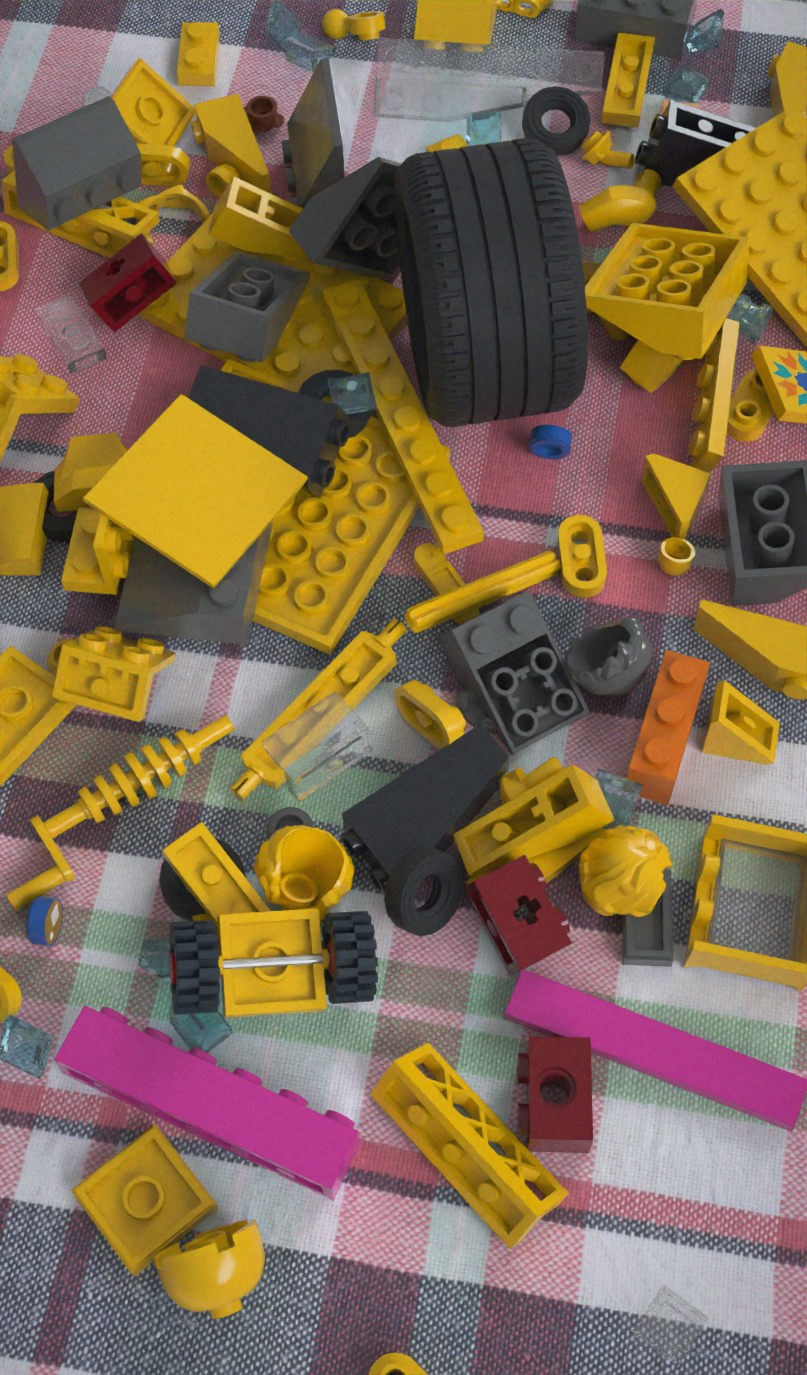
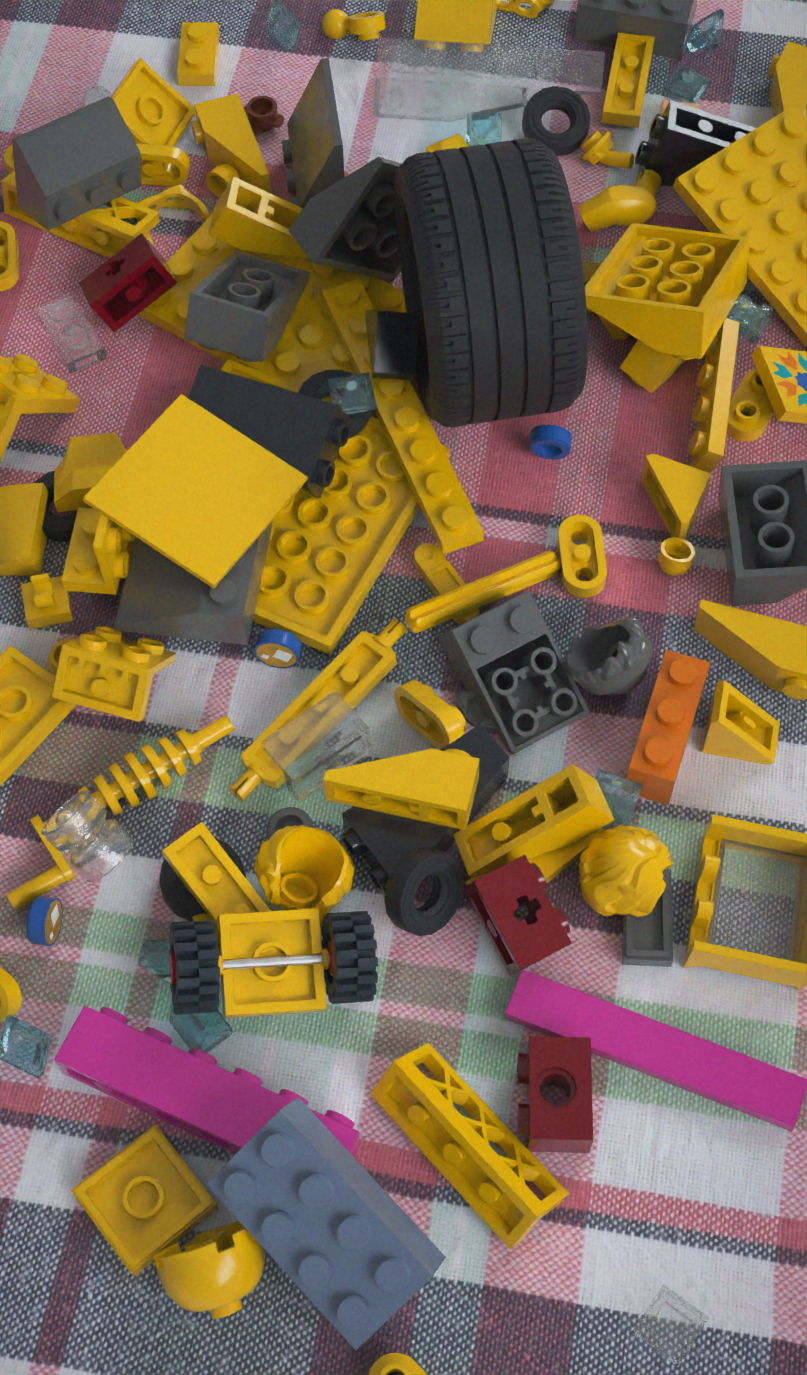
(45, 601): none -> yellow tile
(93, 842): none -> clear wheel
(278, 648): none -> tile
(307, 51): clear light blue slope -> none
(326, 1222): none -> sand blue brick
(392, 343): none -> black slope
(416, 785): none -> yellow slope
(517, 781): yellow plate -> none

